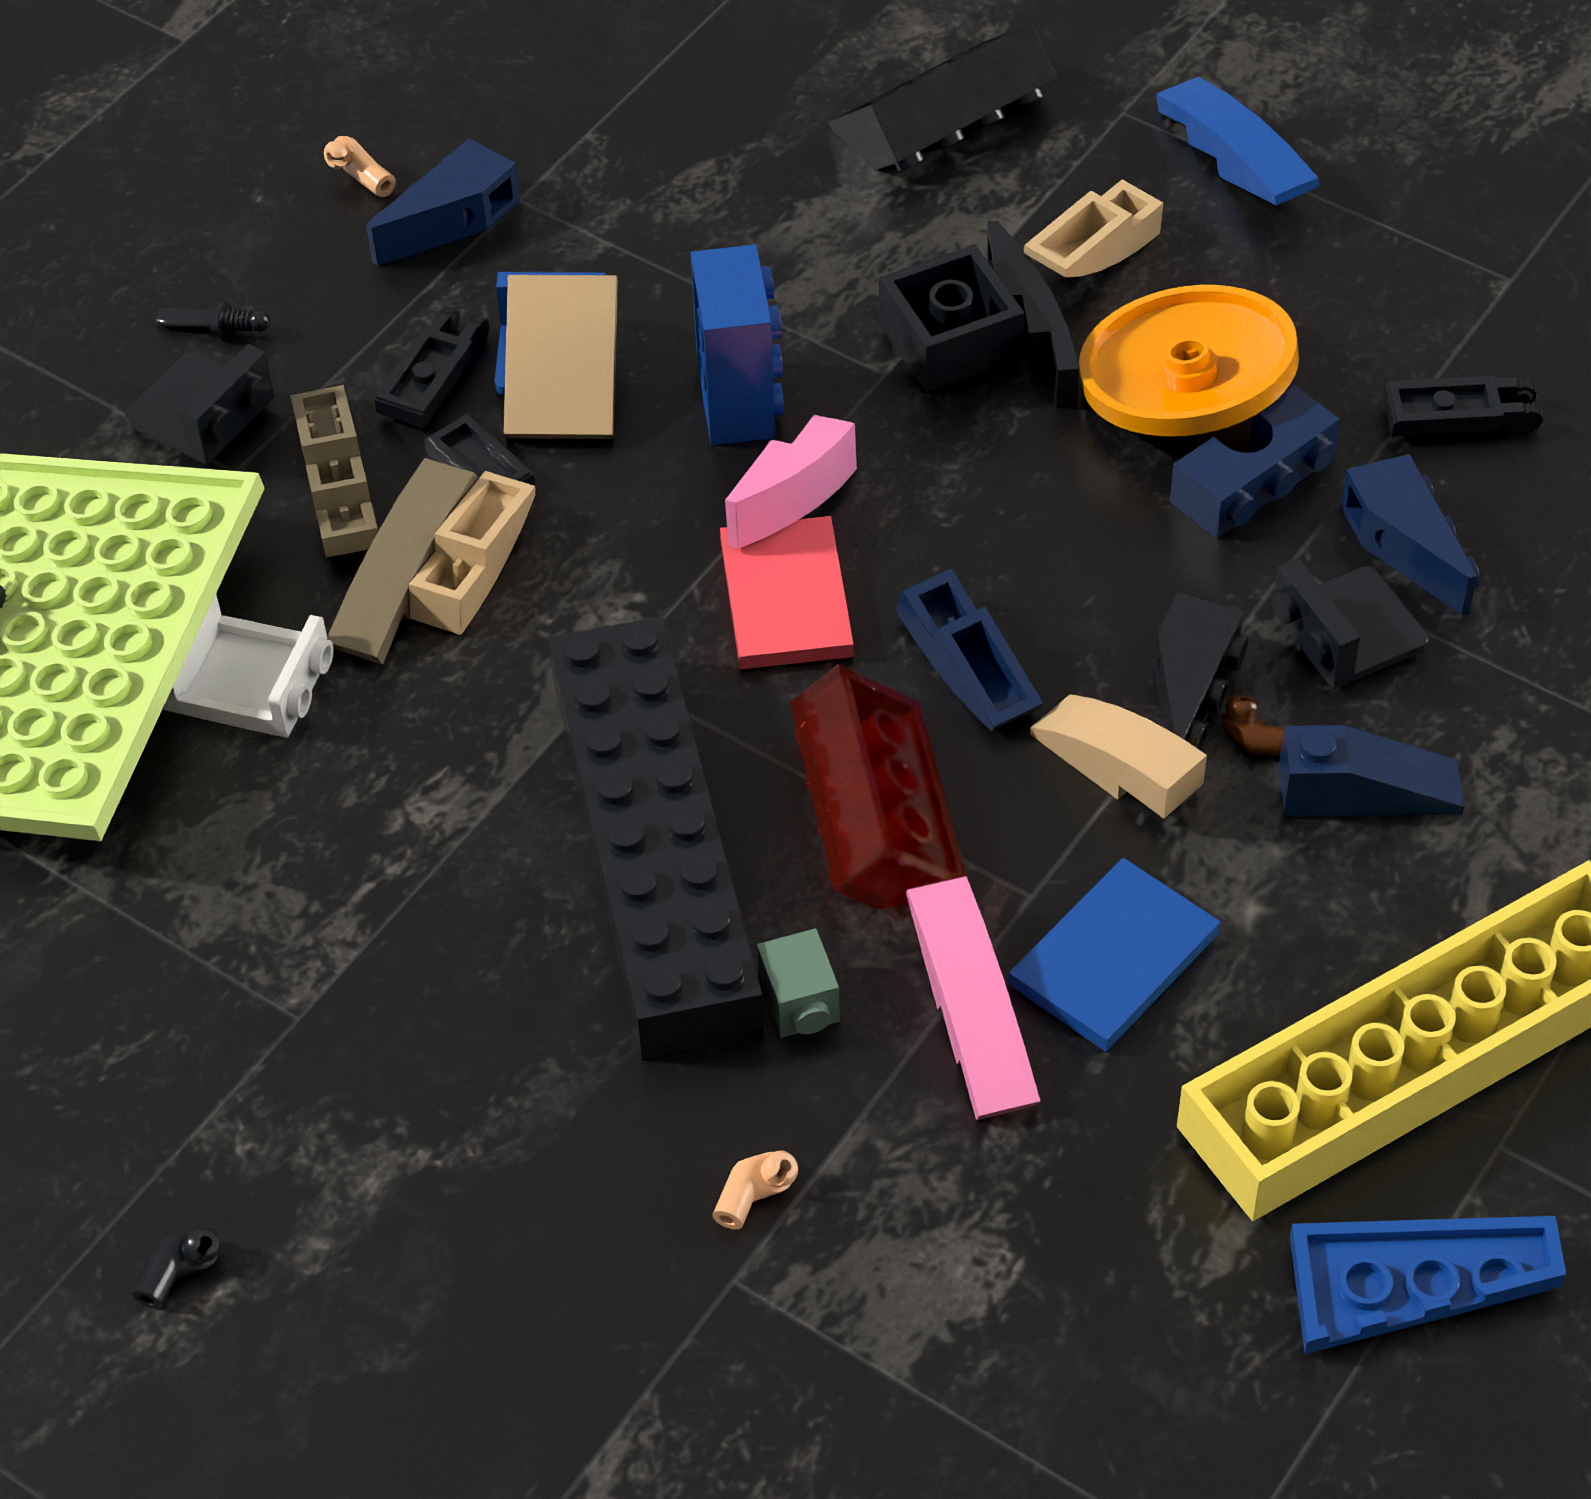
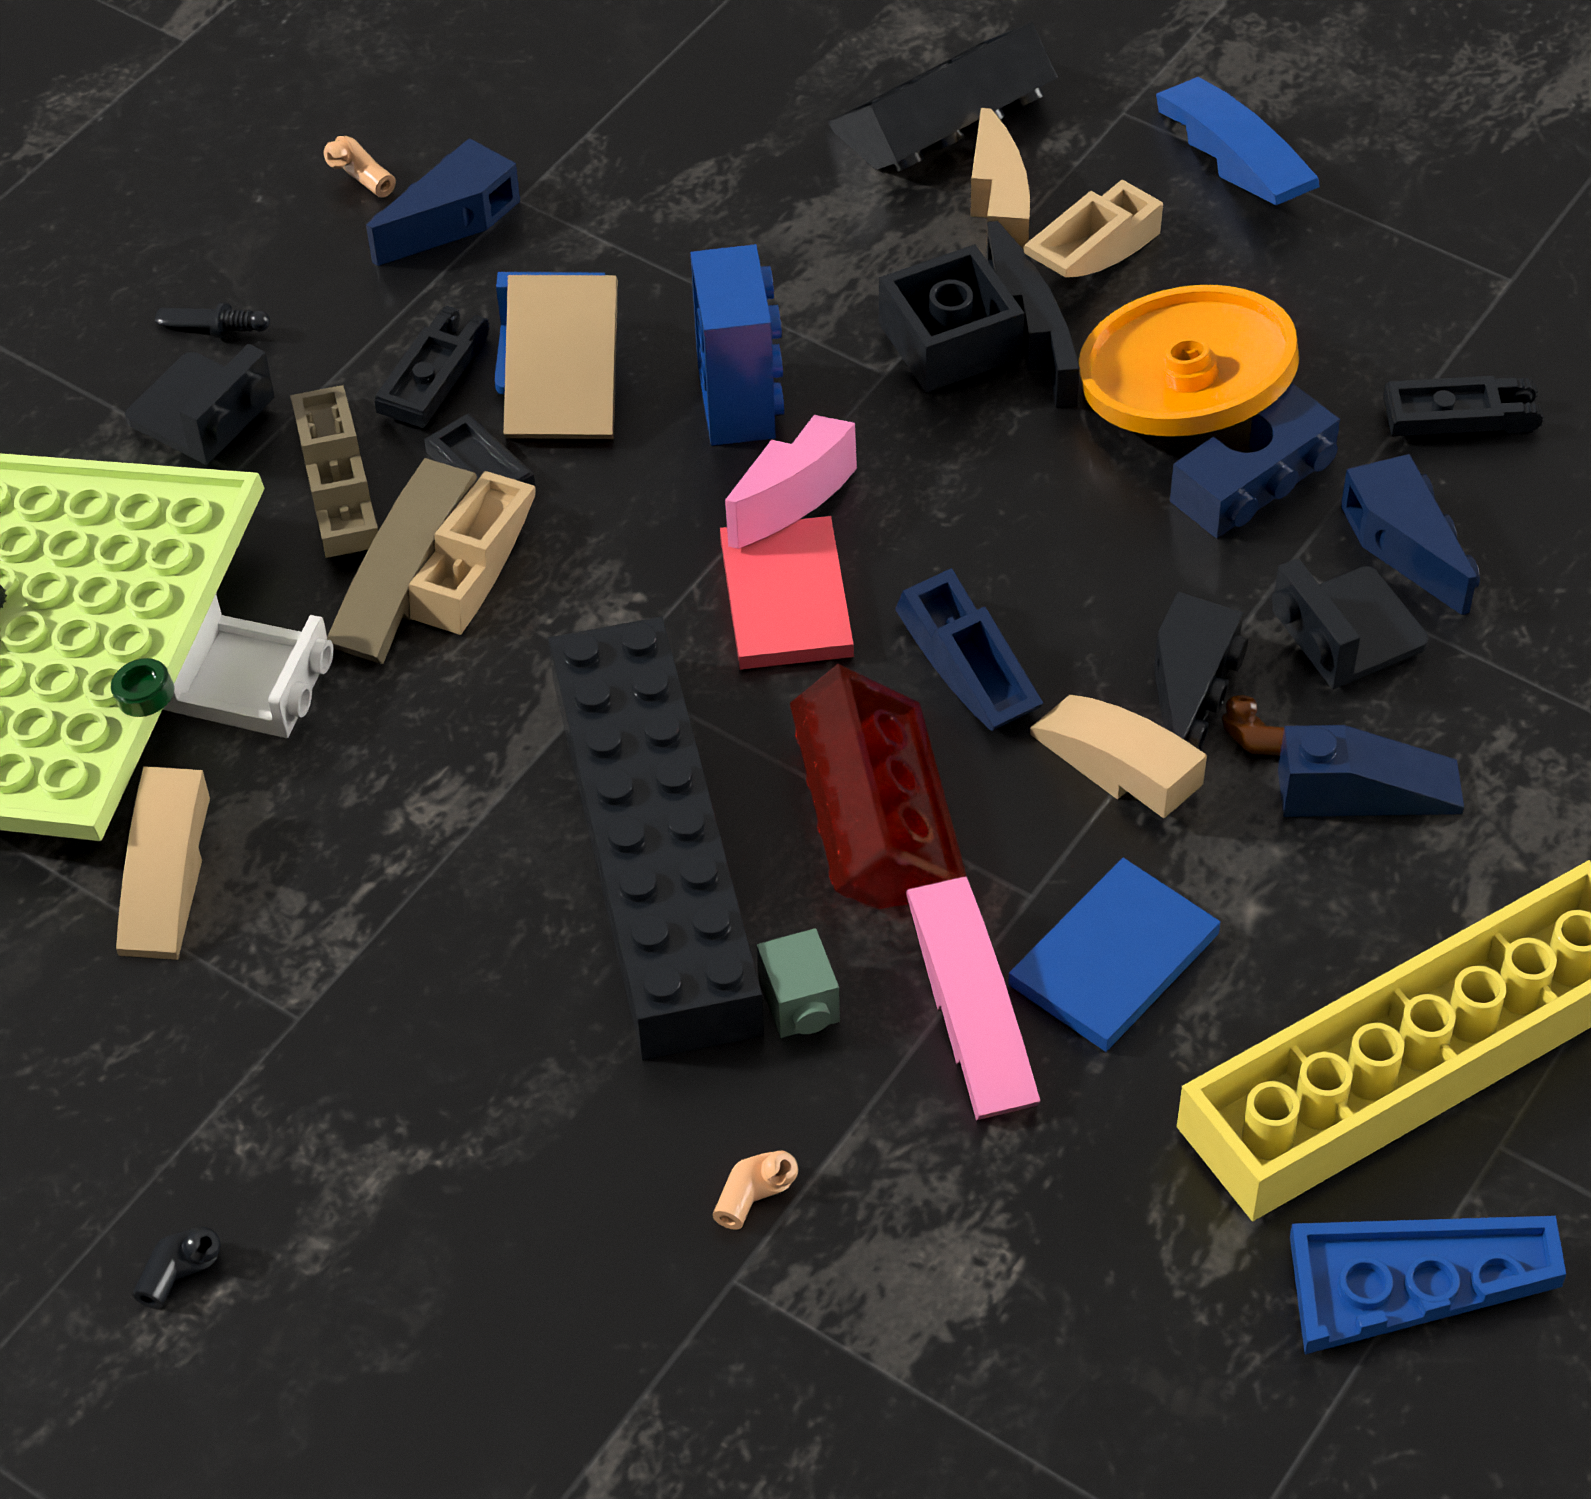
(142, 687): none -> dark green tile
(161, 862): none -> tan slope
(1000, 179): none -> tan slope

